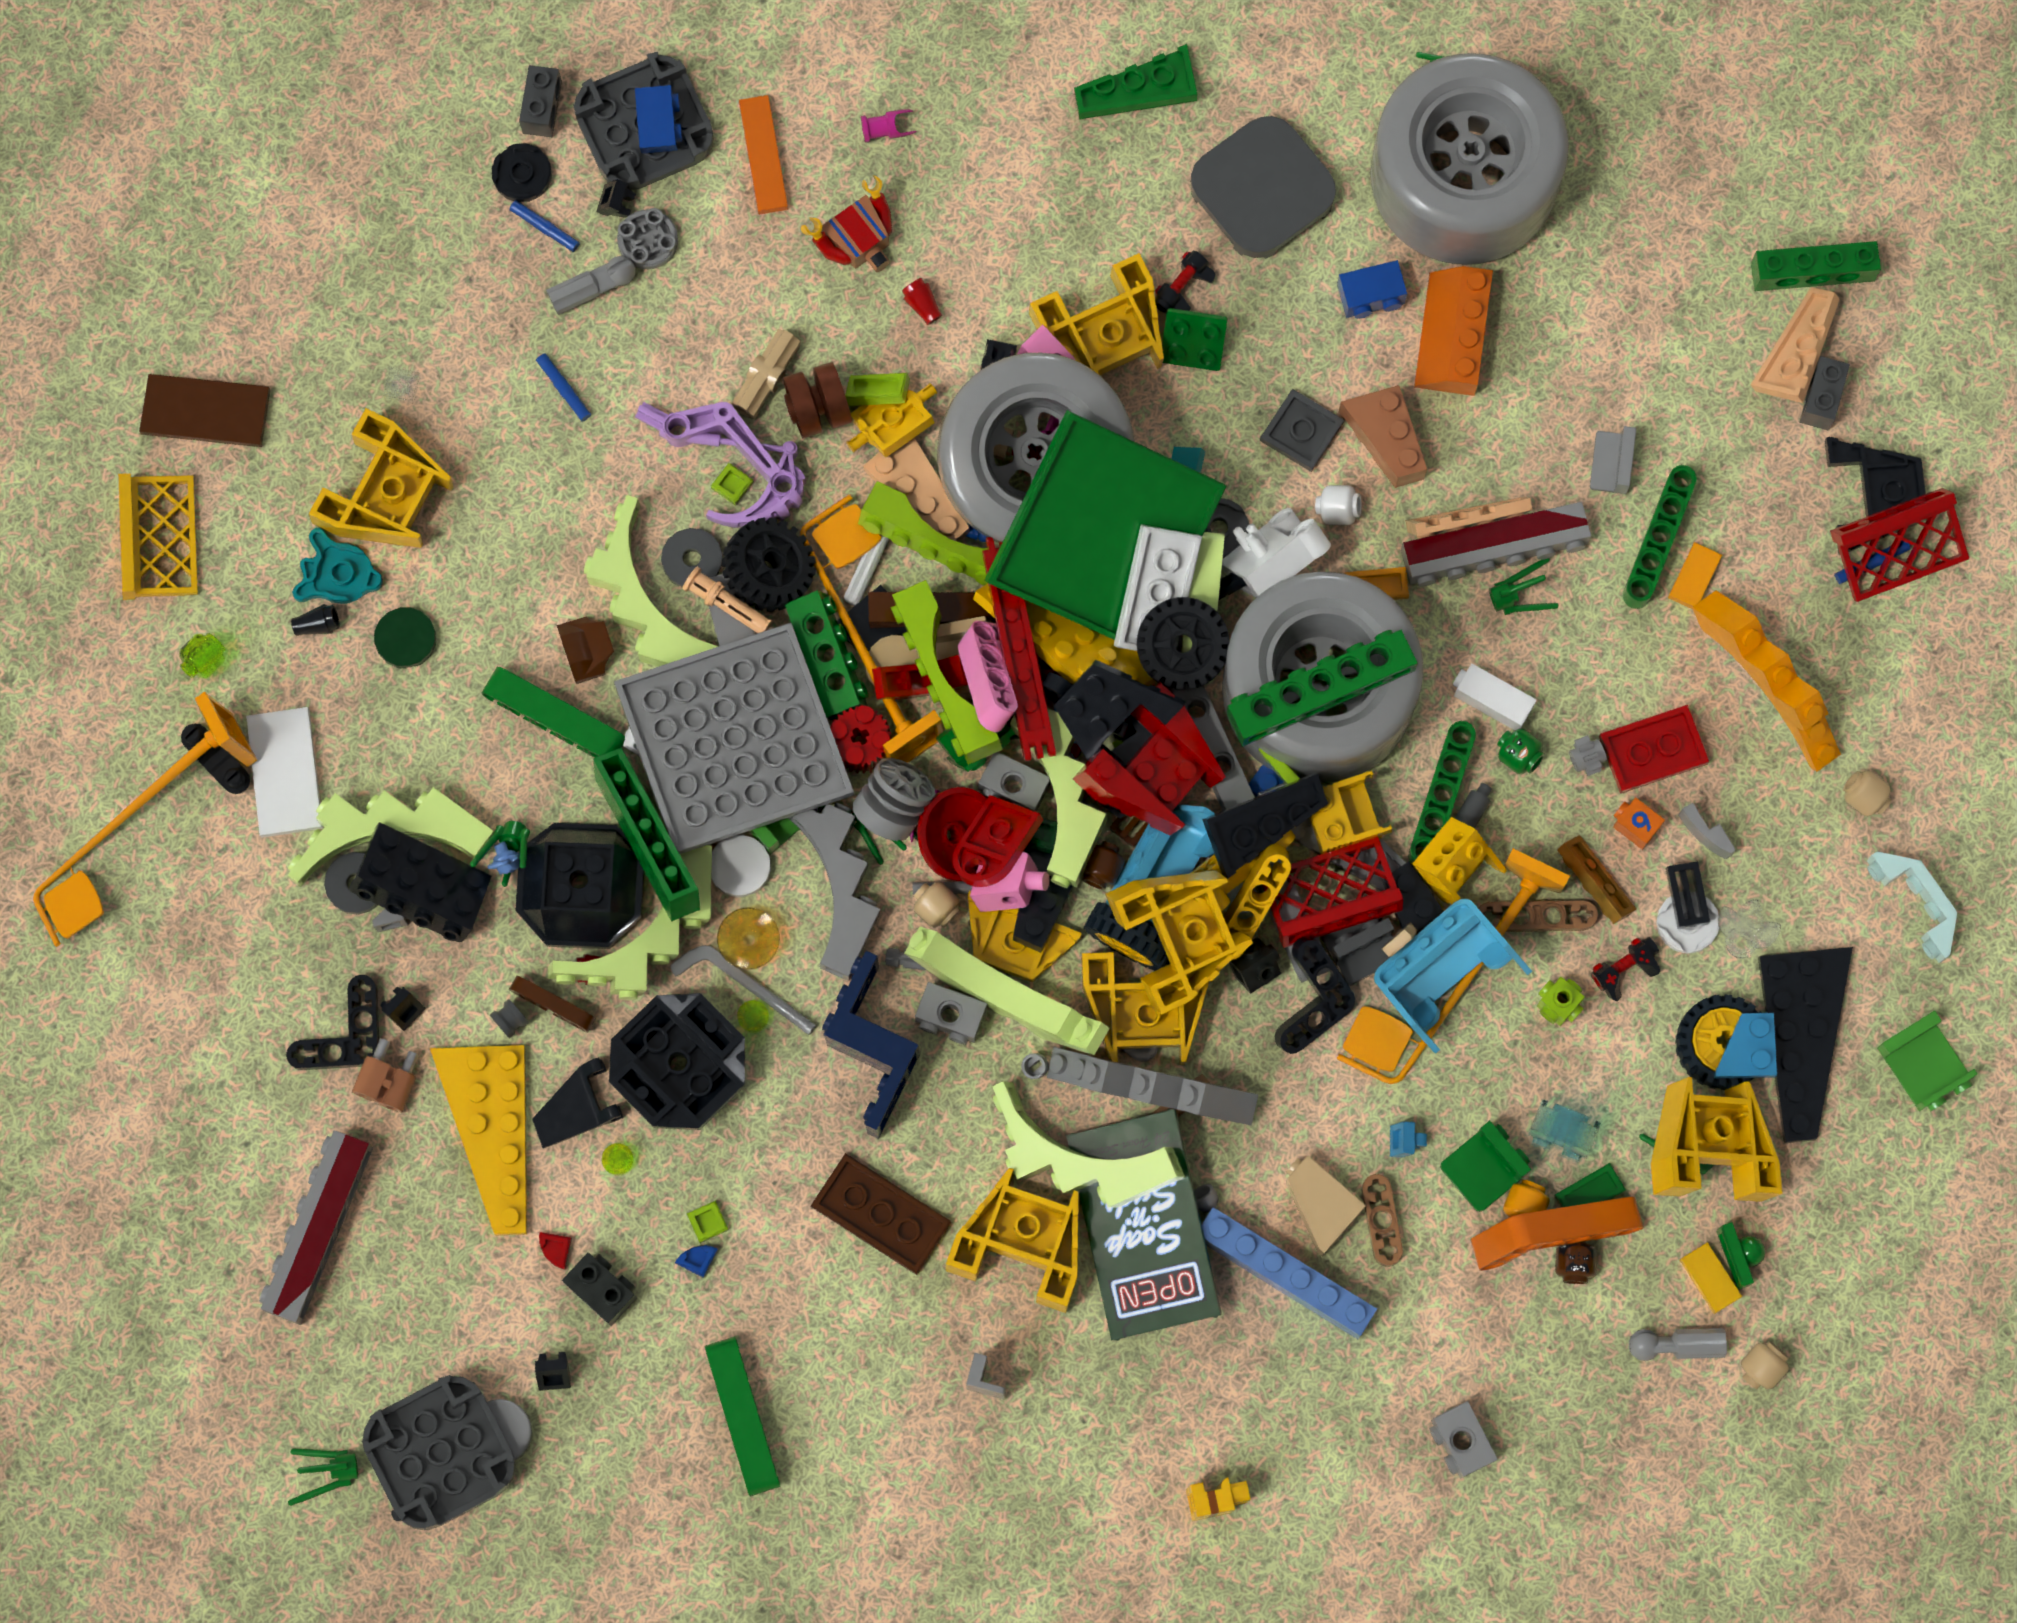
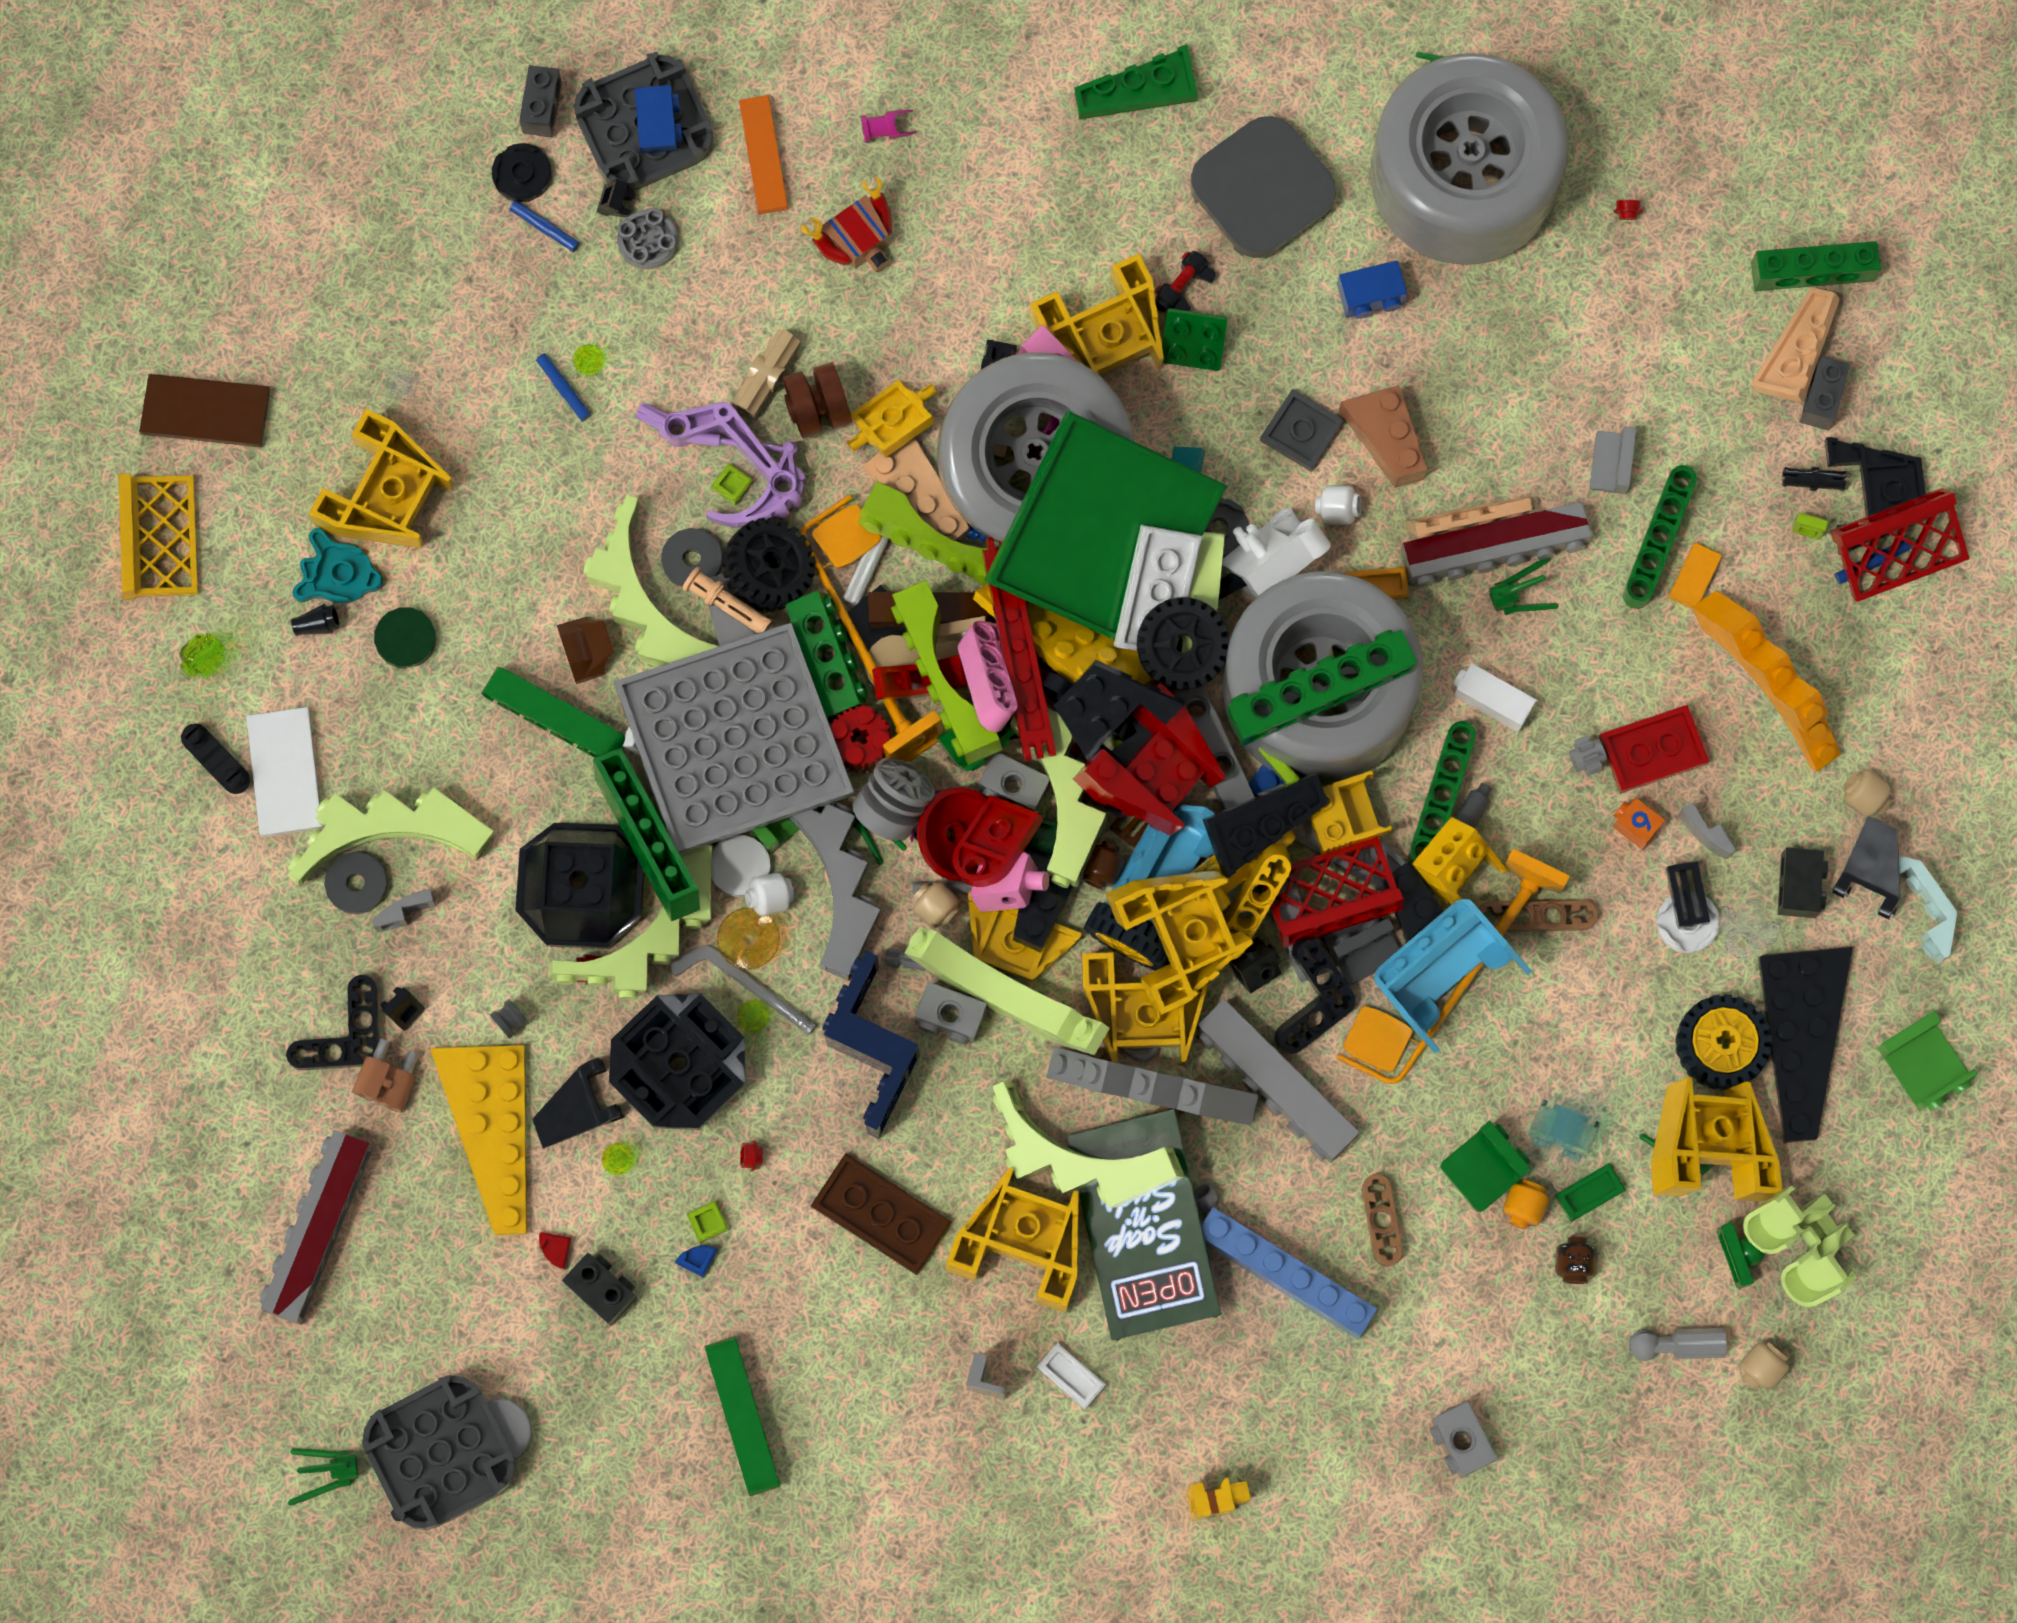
(75, 900): light orange piece -> none
(420, 883): black bracket -> none
(505, 860): medium blue plant -> none
(515, 836): green plant -> none
(547, 1000): reddish brown beam -> none
(552, 1373): black tile -> none
(588, 360): none -> clear neon green tile
(591, 284): light grey piece -> none
(751, 1155): none -> red plate
(769, 894): none -> white head
(877, 389): lime tile -> none
(921, 300): red cone -> none
(1031, 1060): light grey hinge -> none
(1071, 1376): none -> white tile
(1276, 1081): none -> light grey brick
(1321, 1202): tan slope -> none
(1400, 940): tan tile -> none
(1405, 1140): dark azure tile -> none
(1453, 330): orange slope -> none
(1520, 751): green head -> none
(1555, 1228): orange beam -> none
(1556, 1011): lime brick -> none
(1596, 879): pearl gold plate -> none
(1628, 209): none -> red plate
(1640, 953): black piece -> none
(1710, 1278): yellow tile -> none
(1750, 1049): dark azure wing -> none
(1780, 1223): none -> yellowish green piece
(1802, 882): none -> pearl dark grey brick
(1809, 526): none -> lime tile
(1814, 478): none -> black pin
(1874, 865): none -> black flag

